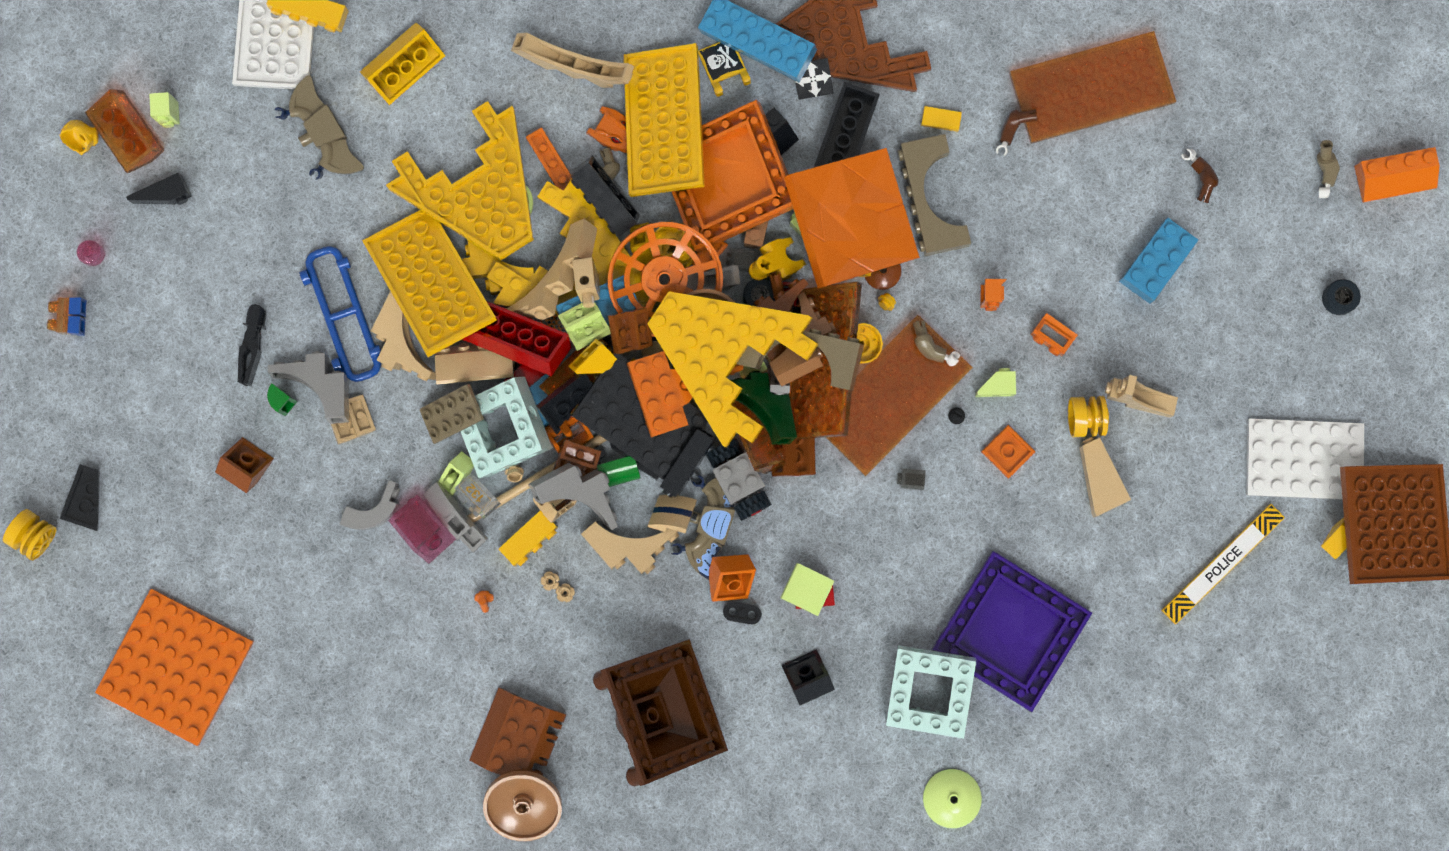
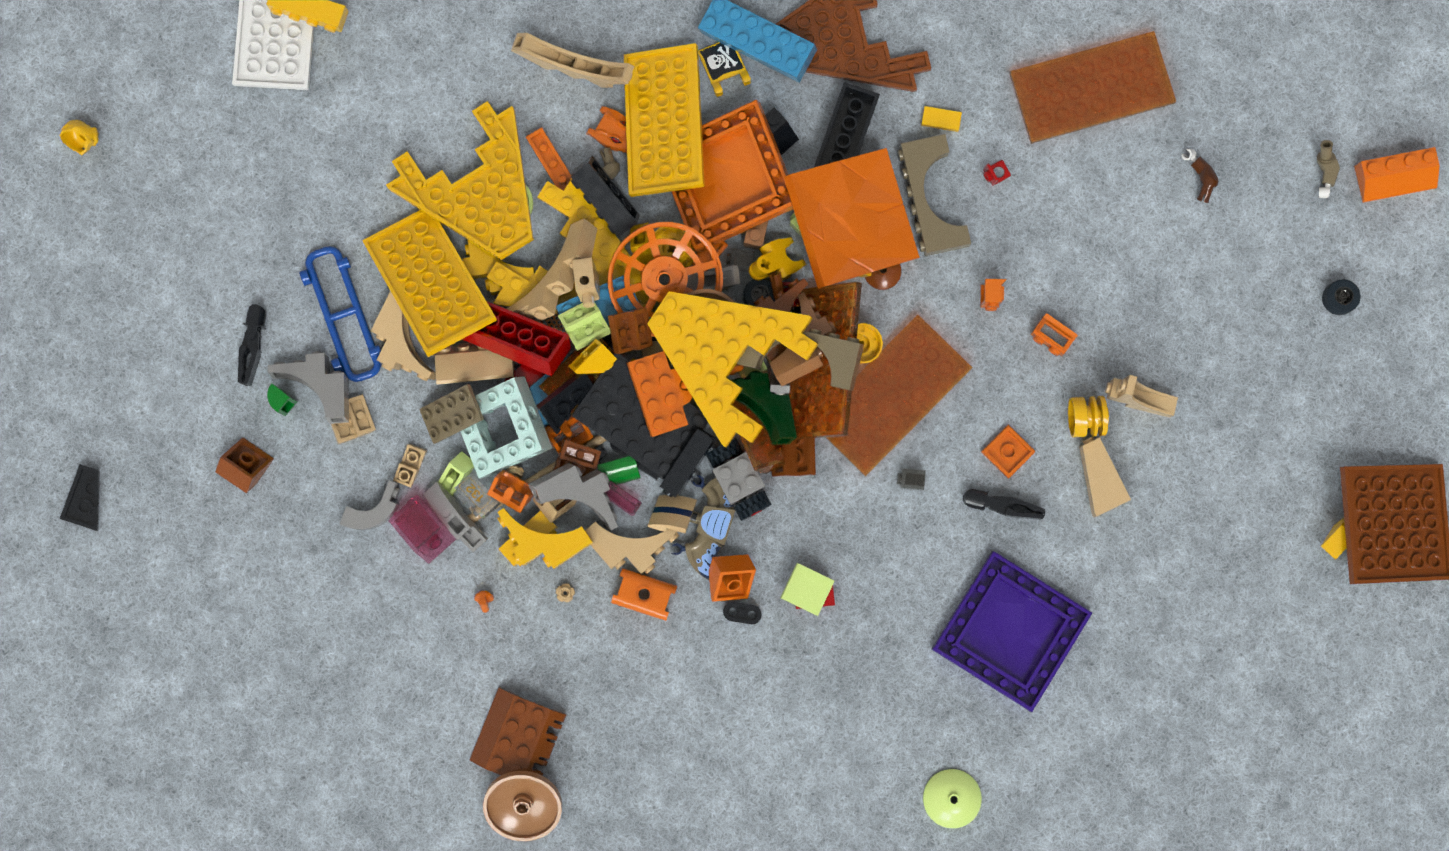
(29, 534): yellow wheel -> none
(69, 316): hips -> none
(90, 253): clear pink head -> none
(124, 130): clear orange slope -> none
(164, 109): yellowish green brick -> none
(167, 191): black slope -> none
(174, 667): orange plate -> none
(321, 129): dark tan torso -> none
(402, 63): yellow slope -> none
(410, 465): none -> tan slope
(510, 491): none -> orange window
(532, 544): none -> yellow arch
(553, 585): tan plate -> none
(622, 499): none -> clear pink tile
(629, 594): none -> orange piece
(662, 712): reddish brown piece -> none
(808, 677): black slope -> none
(815, 80): black sticker -> none
(886, 302): yellow plate -> none
(929, 349): dark tan arm -> none
(936, 663): light aqua brick -> none
(956, 415): black piece -> none
(979, 500): none -> black arm
(990, 175): none -> red bracket
(999, 385): yellowish green slope -> none
(1011, 125): reddish brown arm -> none
(1158, 260): dark azure brick -> none
(1222, 564): tile -> none
(1301, 457): white plate -> none

